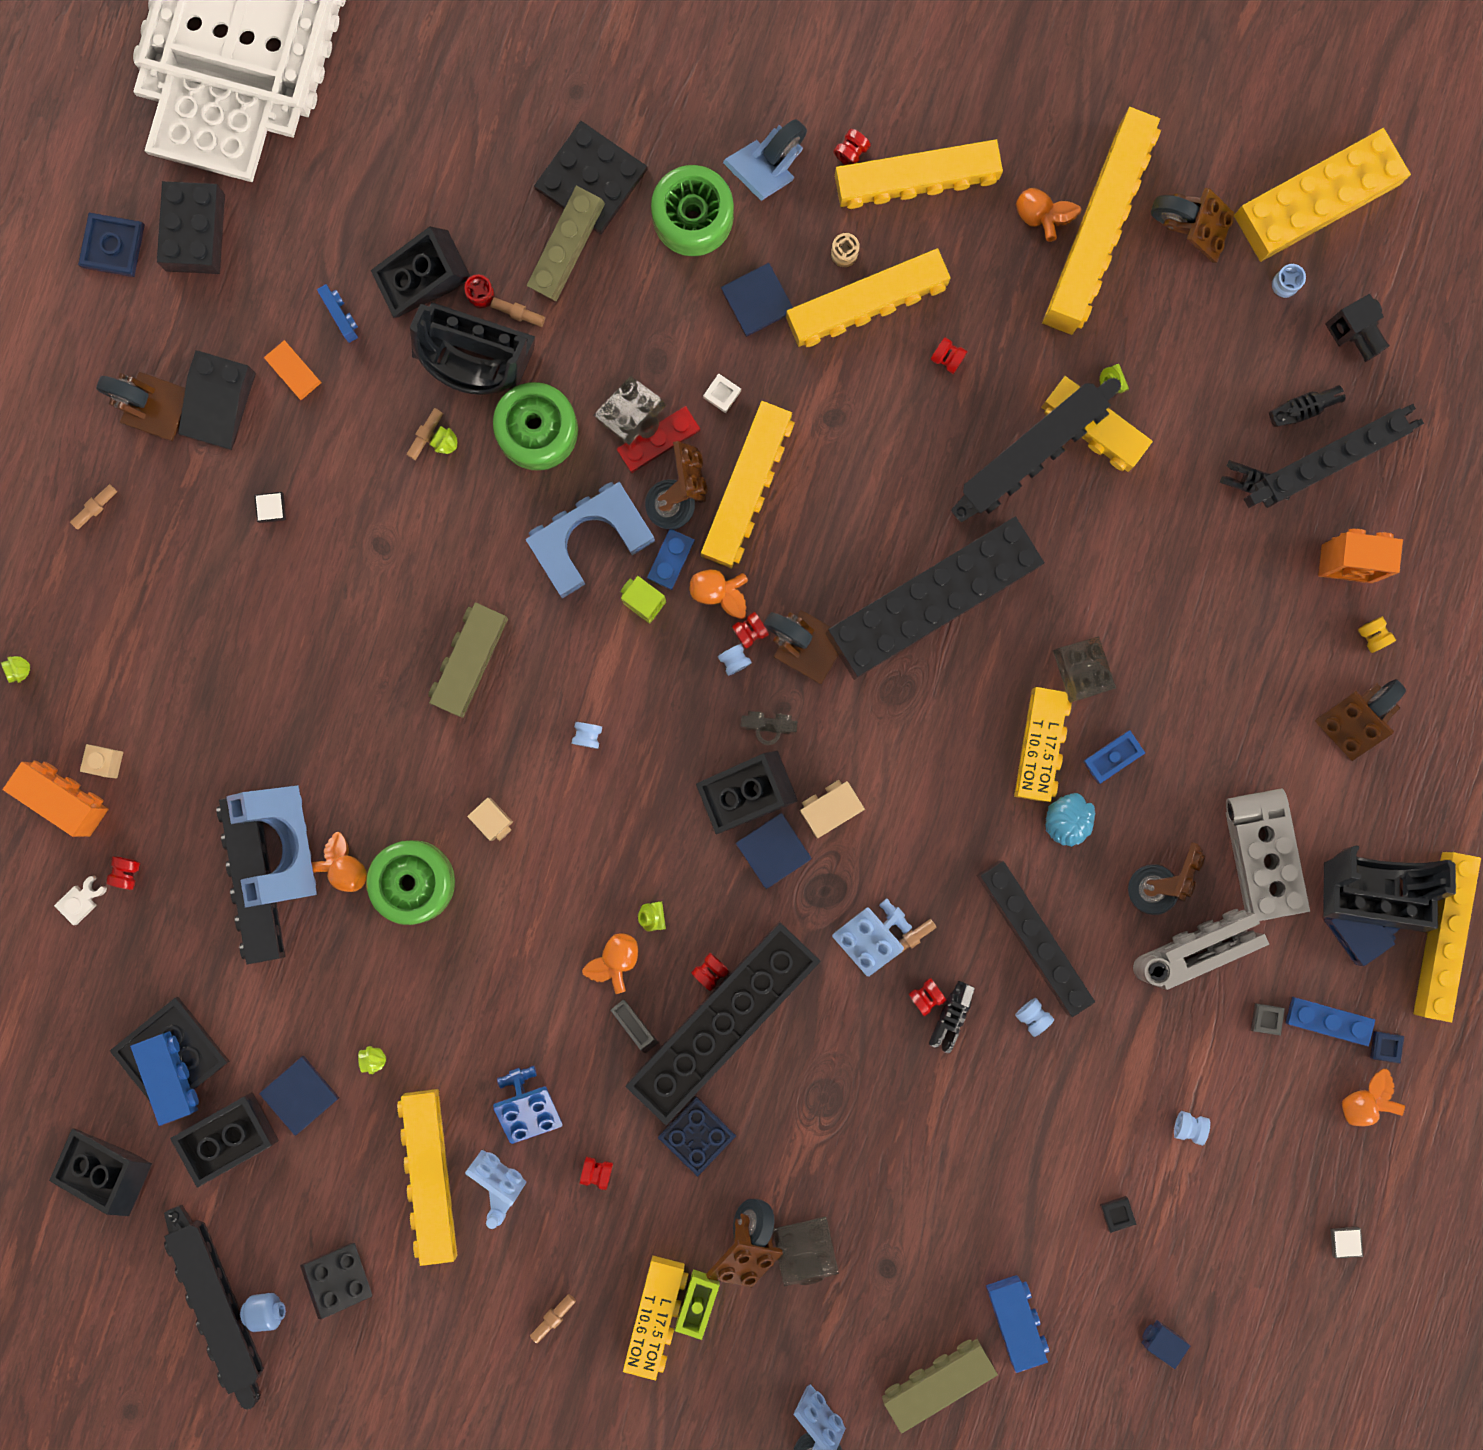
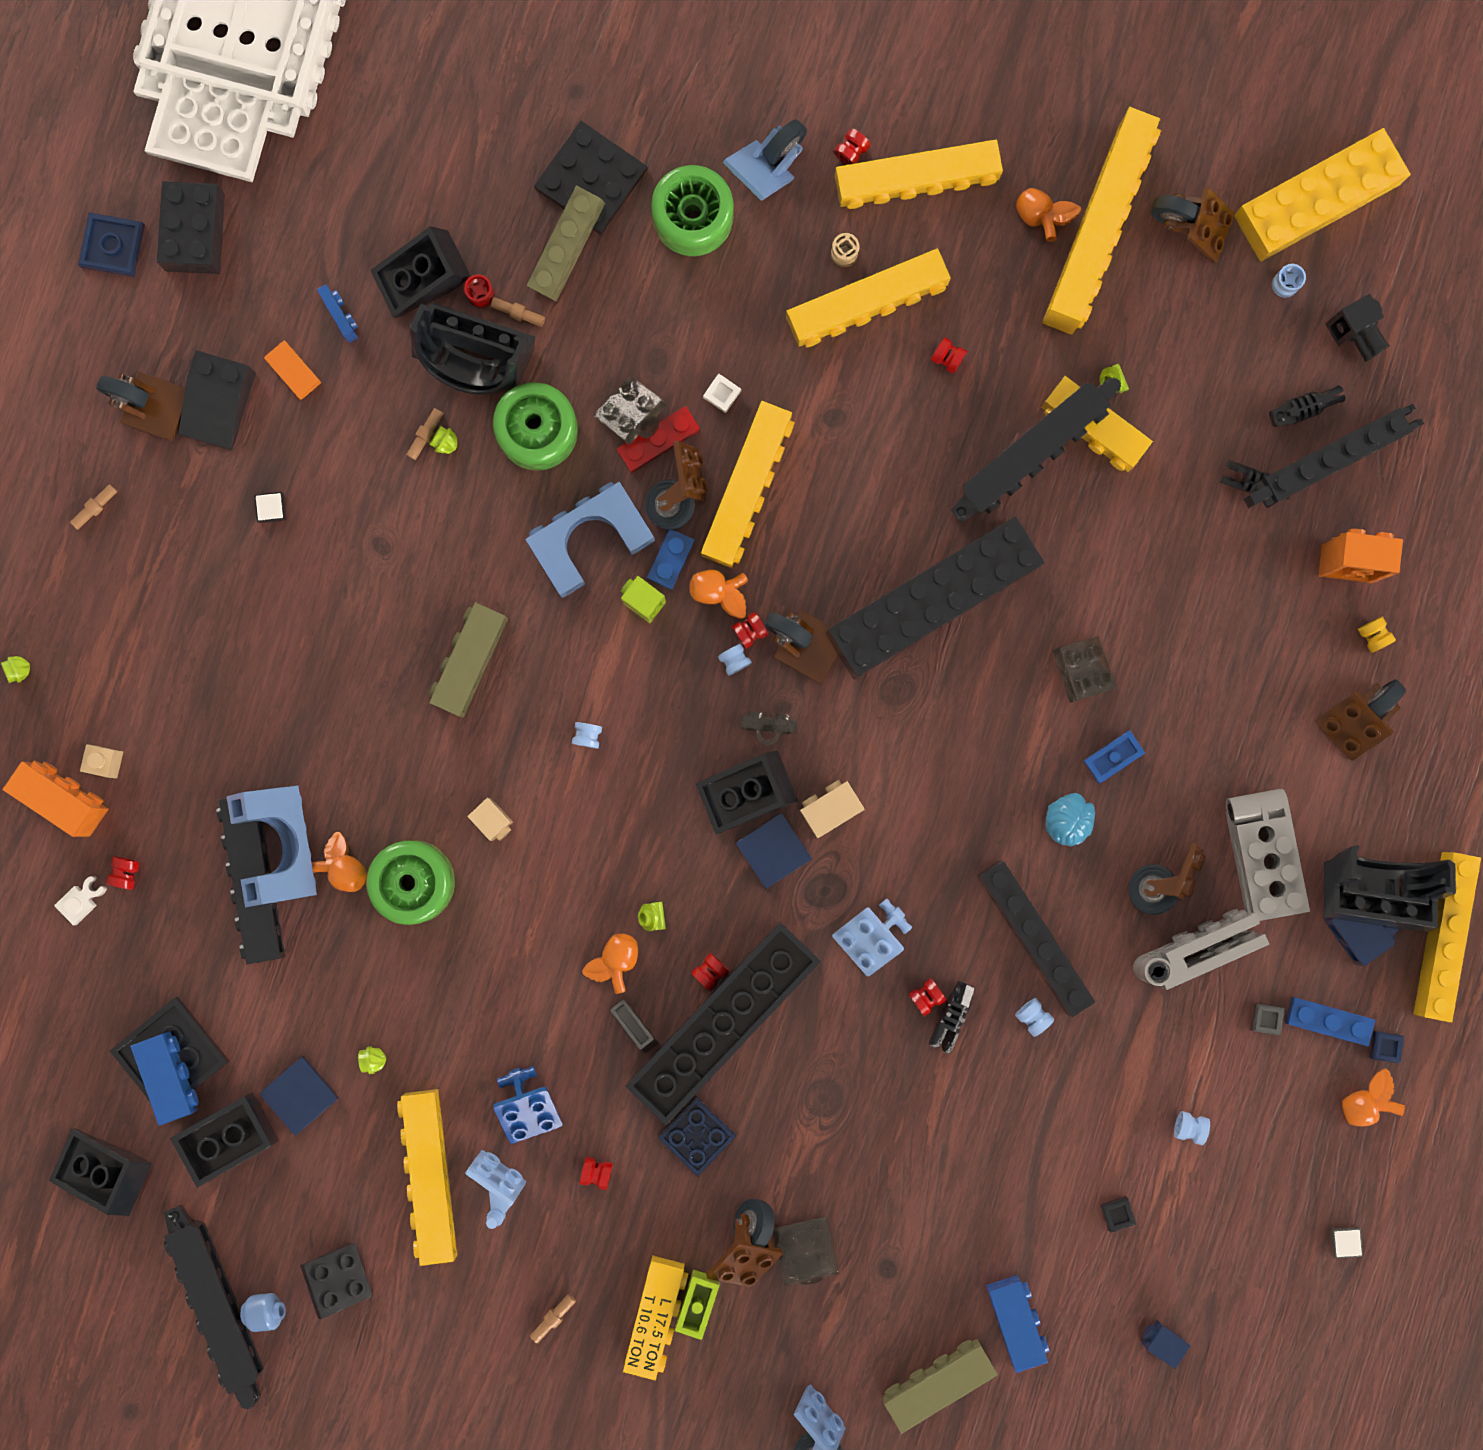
(757, 299): dark blue tile -> none
(912, 938): medium nougat bar -> none
(1041, 745): yellow brick -> none

